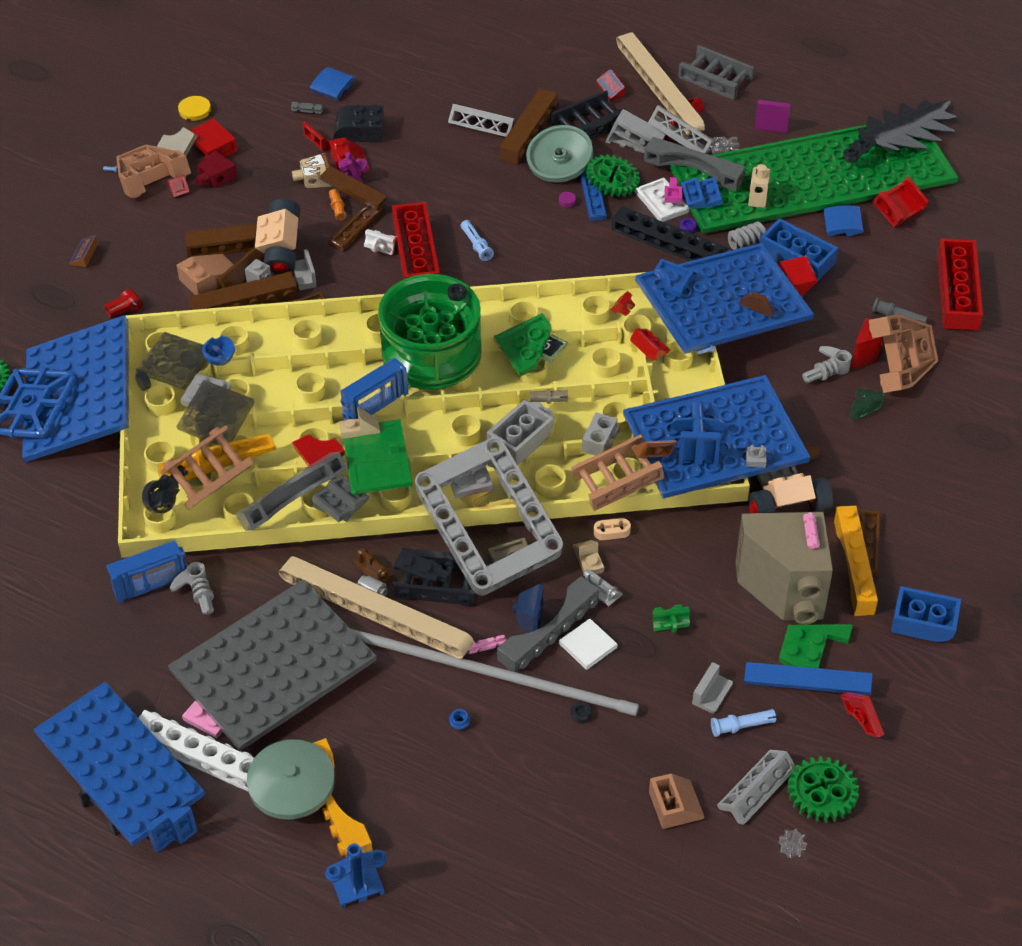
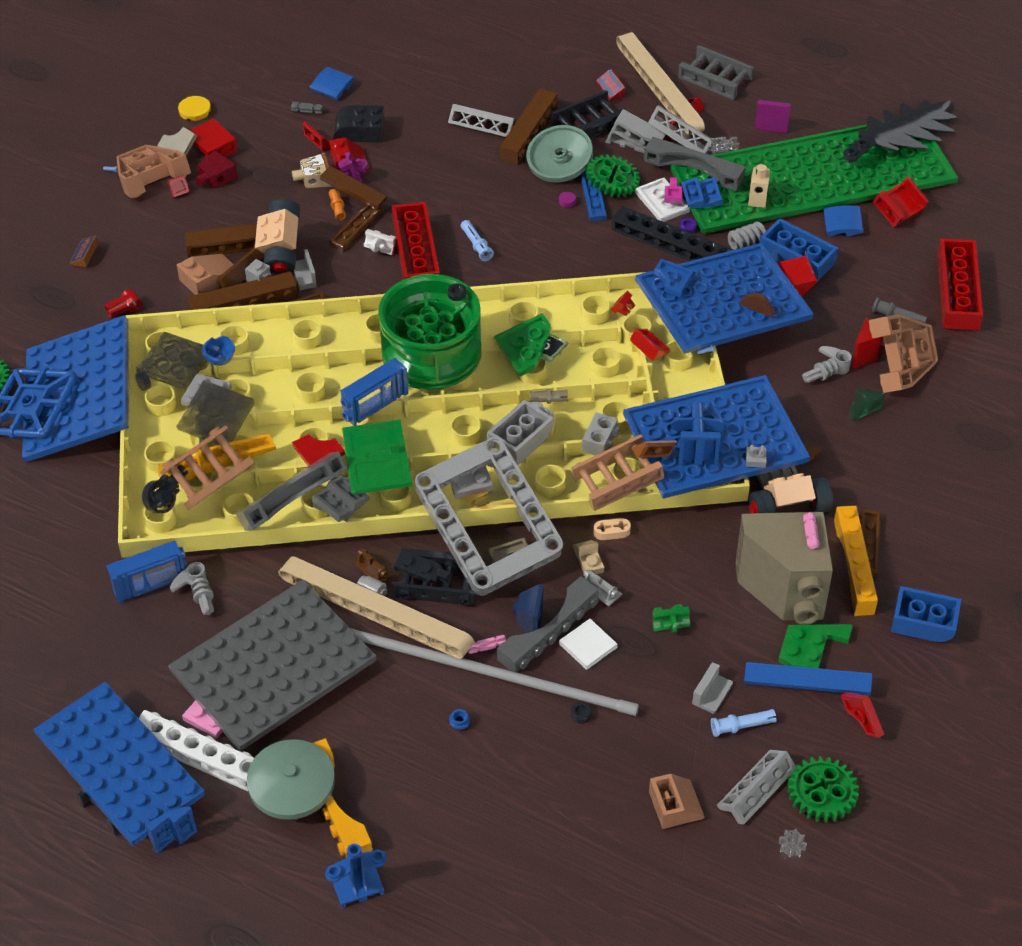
(364, 425): tan slope -> none

